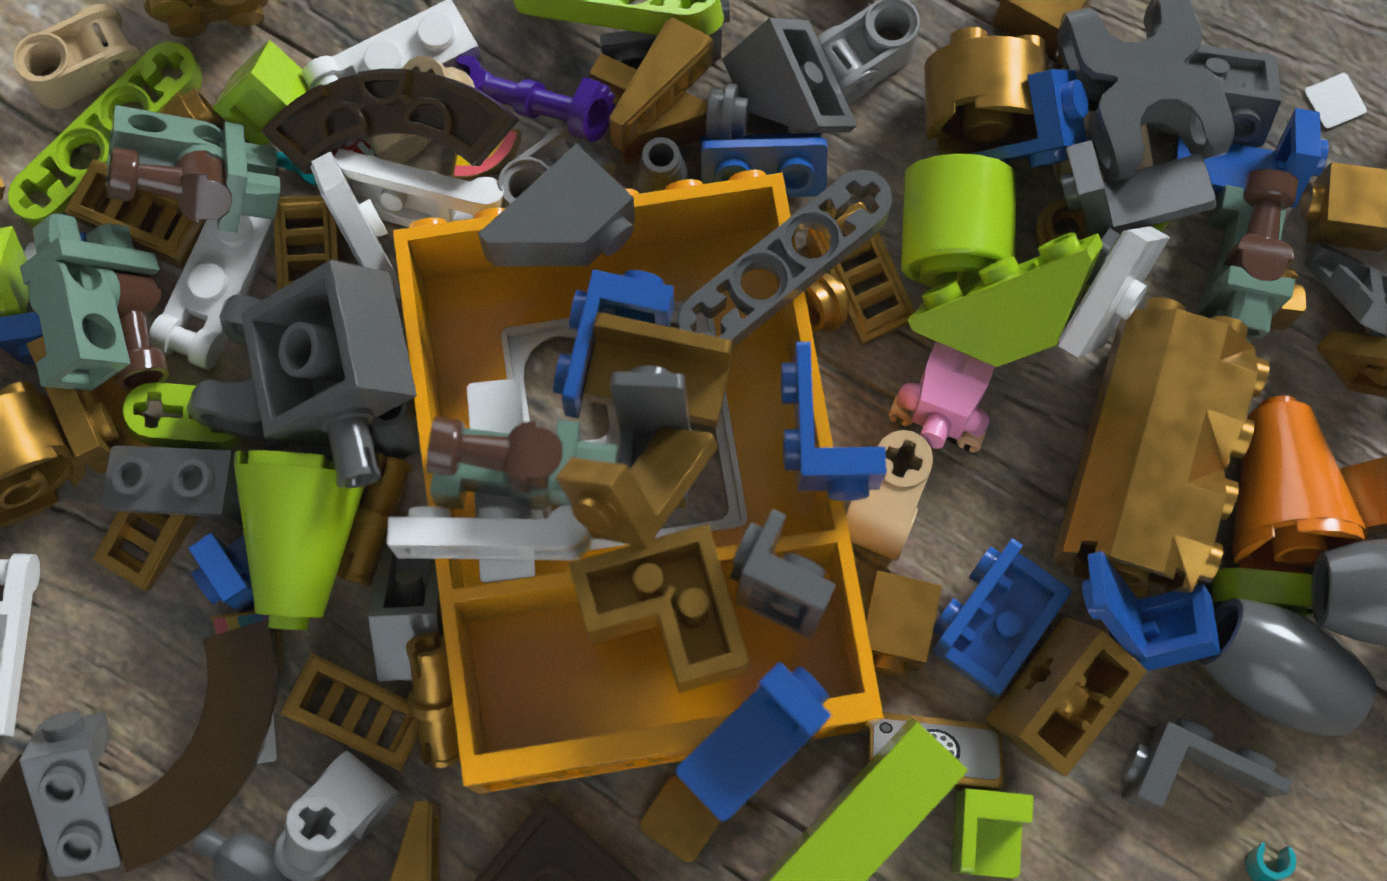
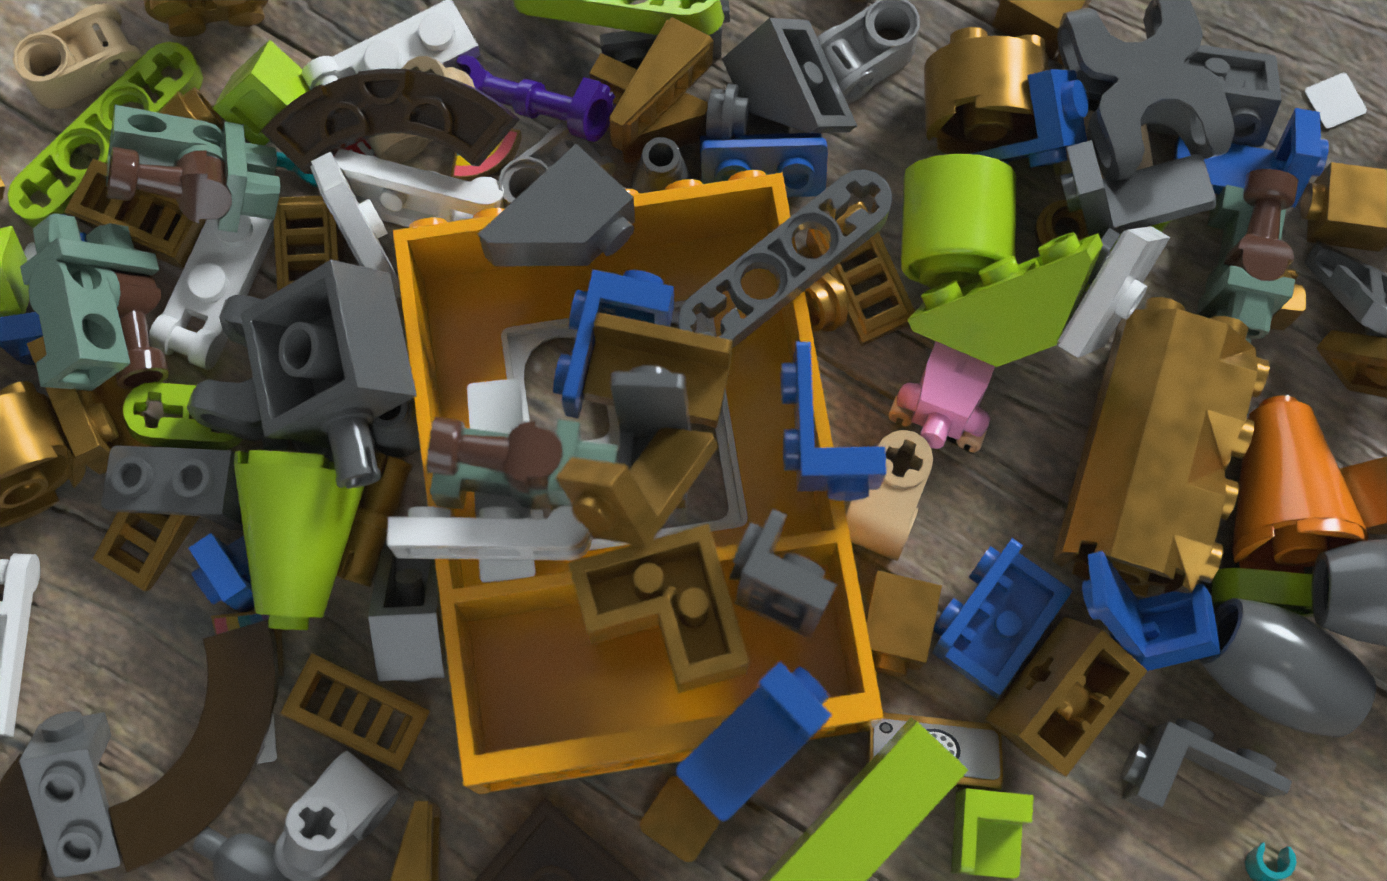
(432, 700): pearl gold pin -> none

